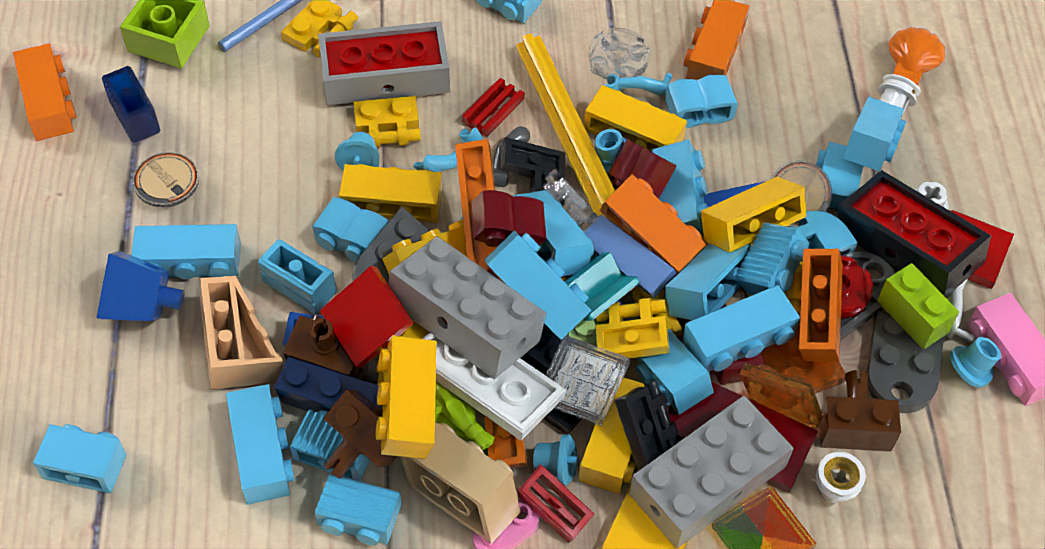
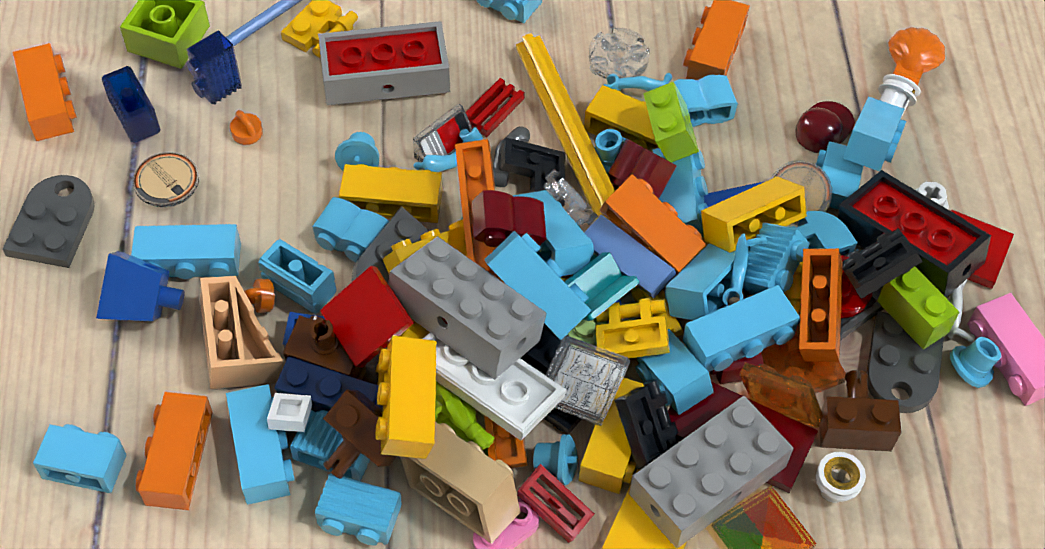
(50, 224): none -> dark grey plate
(174, 451): none -> orange brick
(214, 67): none -> clear blue brick
(246, 128): none -> orange tile
(262, 295): none -> orange tile
(289, 412): none -> white plate
(388, 115): yellow plate -> none
(442, 134): none -> slope
(671, 122): none -> lime brick
(740, 266): none -> medium azure piece
(822, 124): none -> dark red cap
(880, 262): none -> black plate

